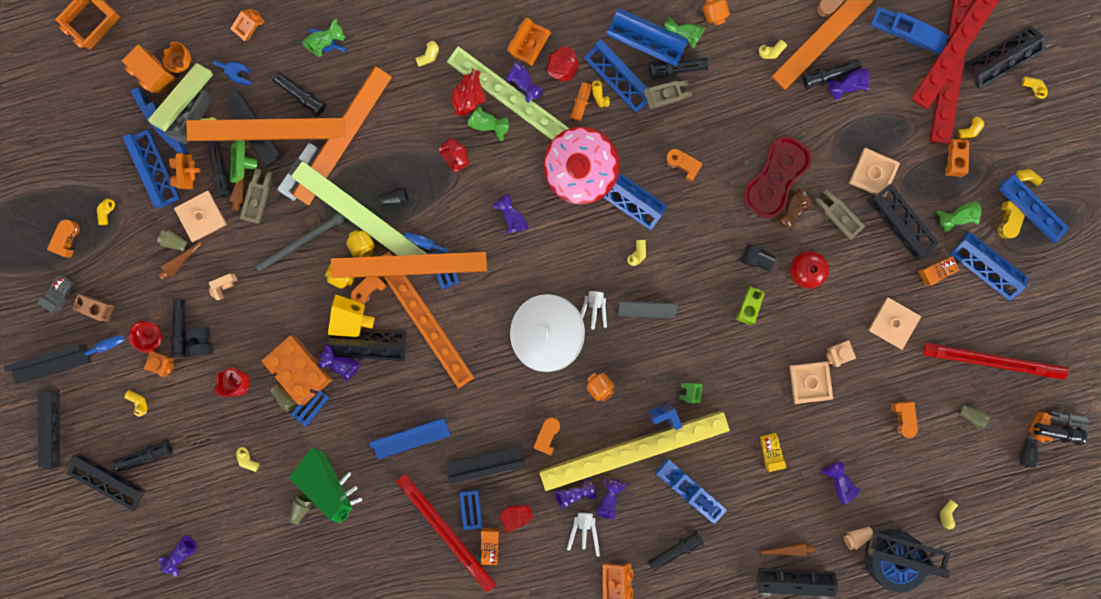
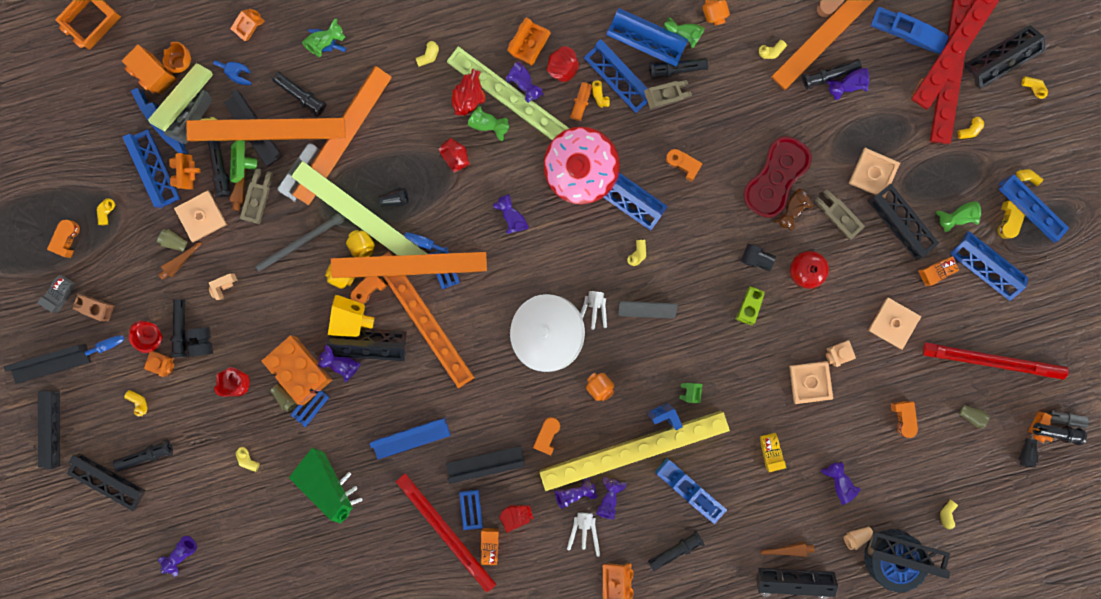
(300, 507): olive cone -> none
(958, 158): orange leg -> none

